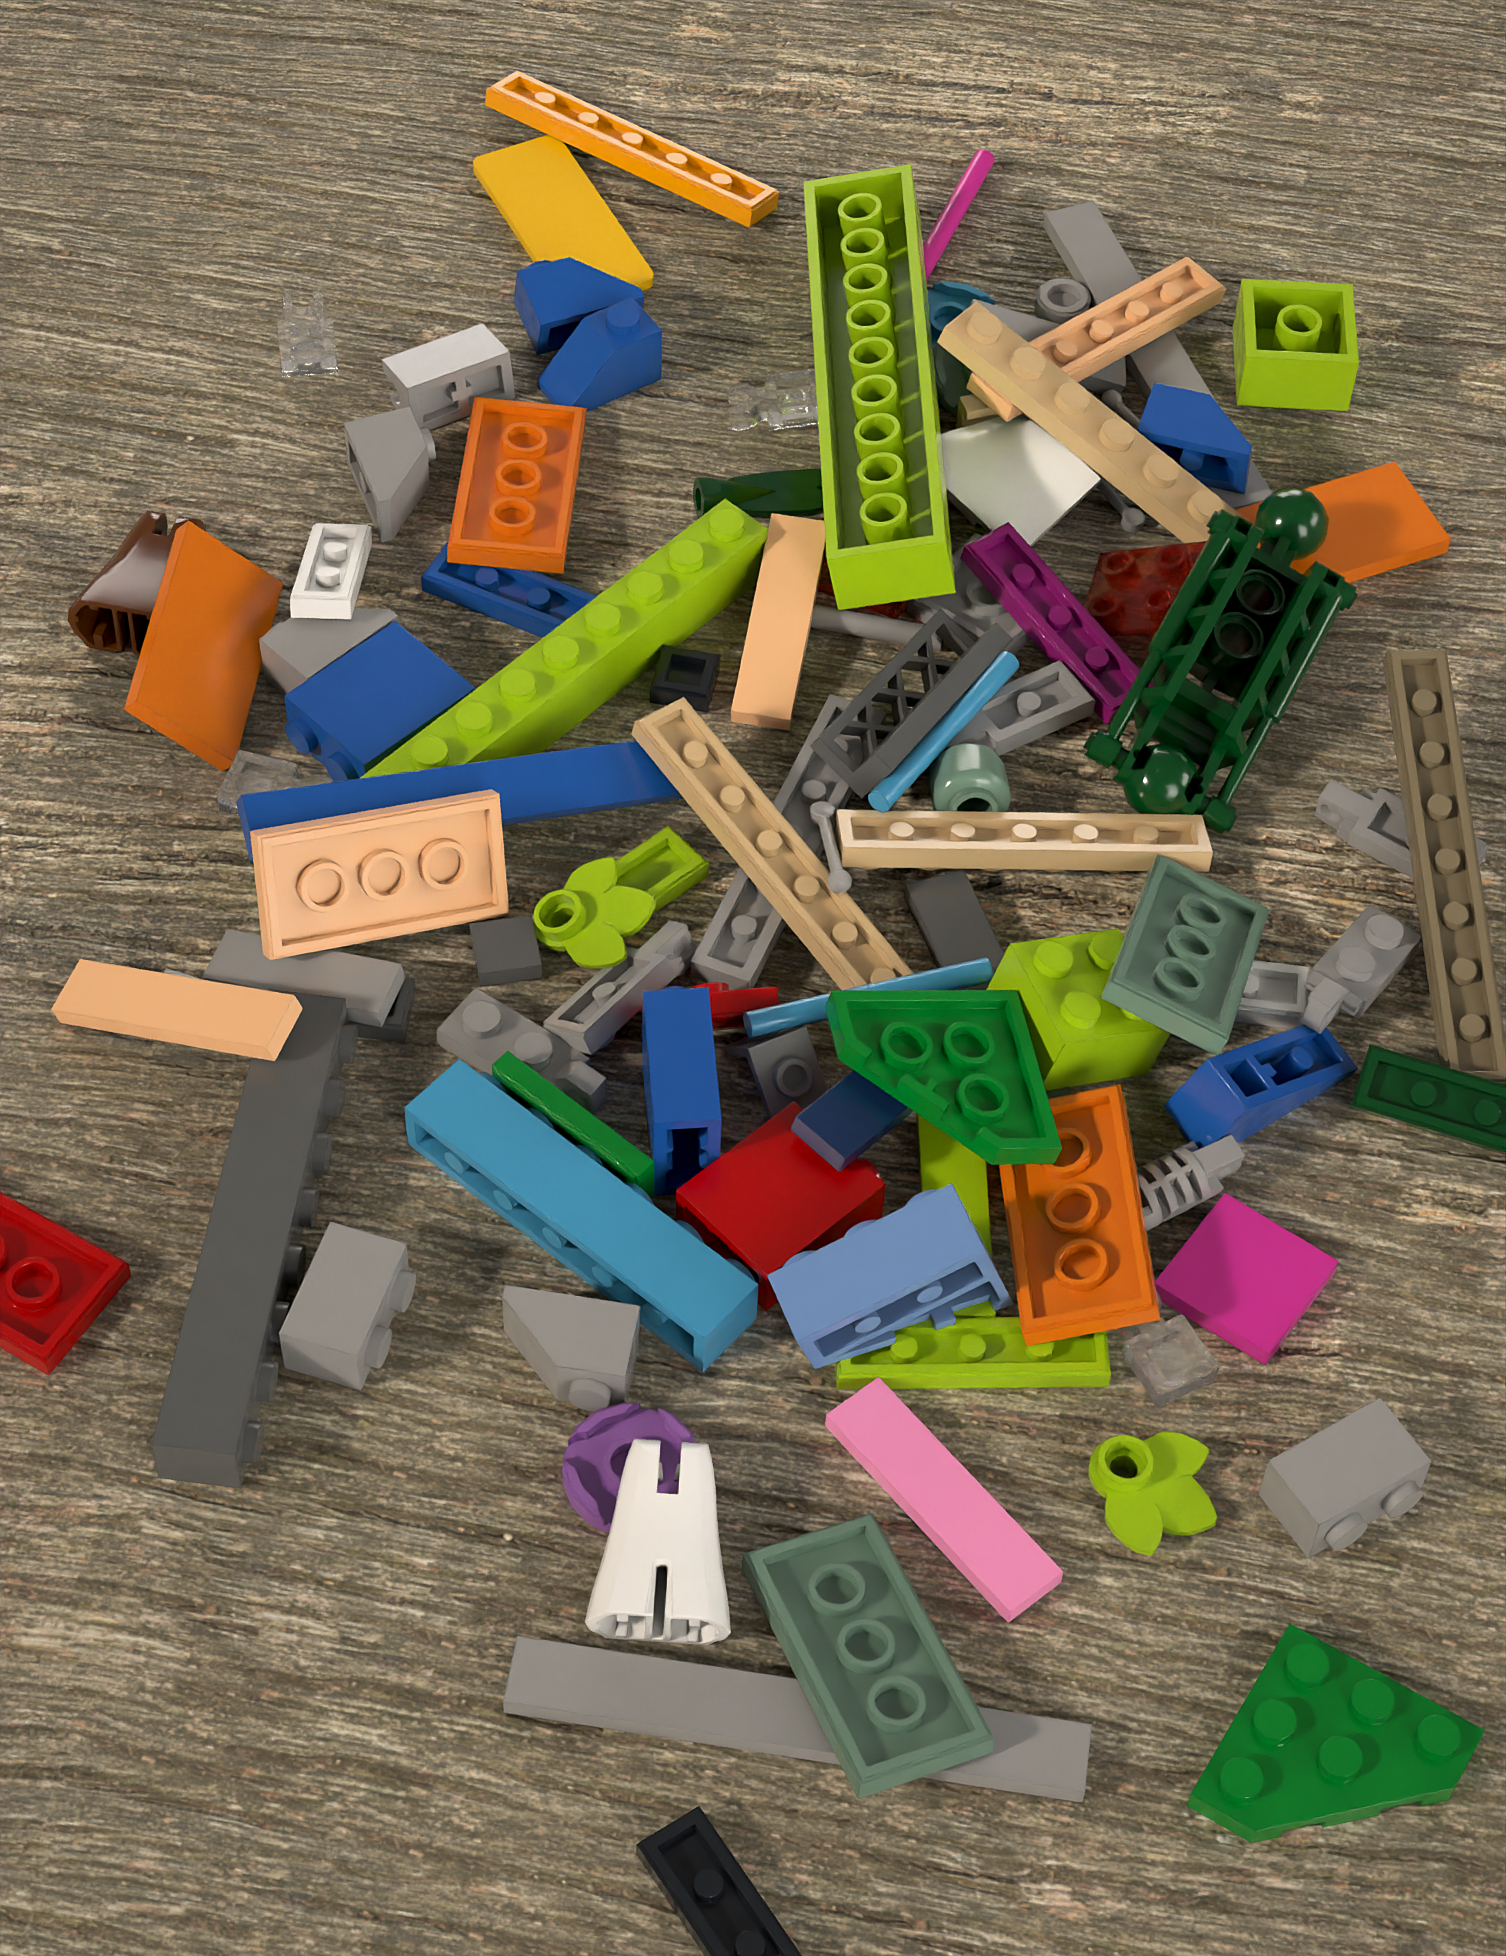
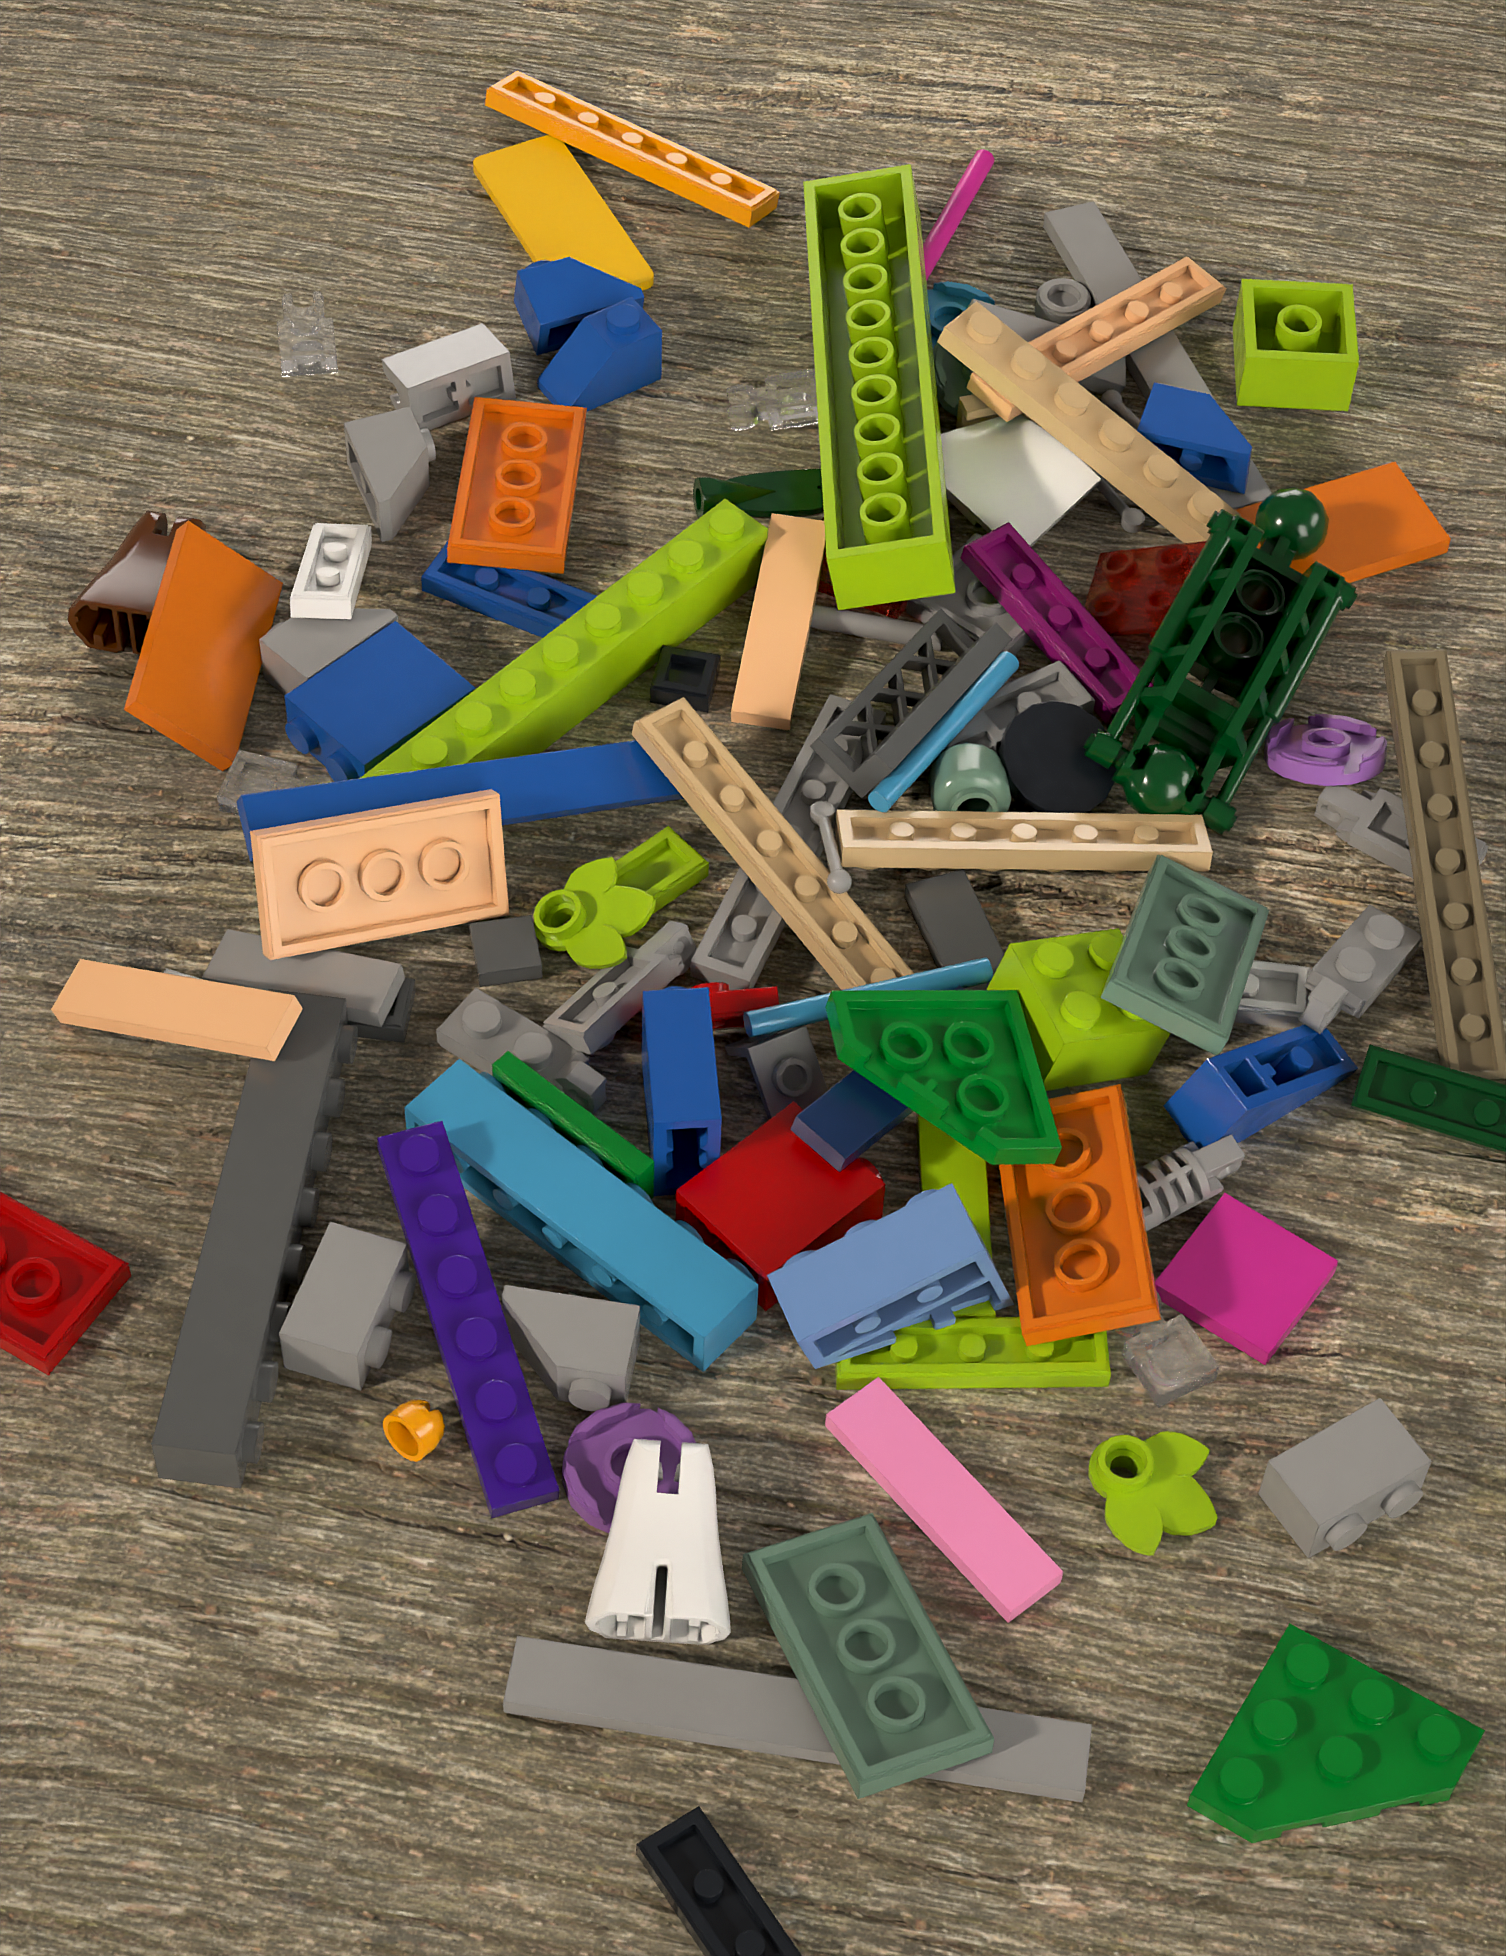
(414, 1429): none -> light orange hinge
(468, 1320): none -> dark purple plate
(1047, 759): none -> black tile
(1326, 750): none -> medium lavender tile

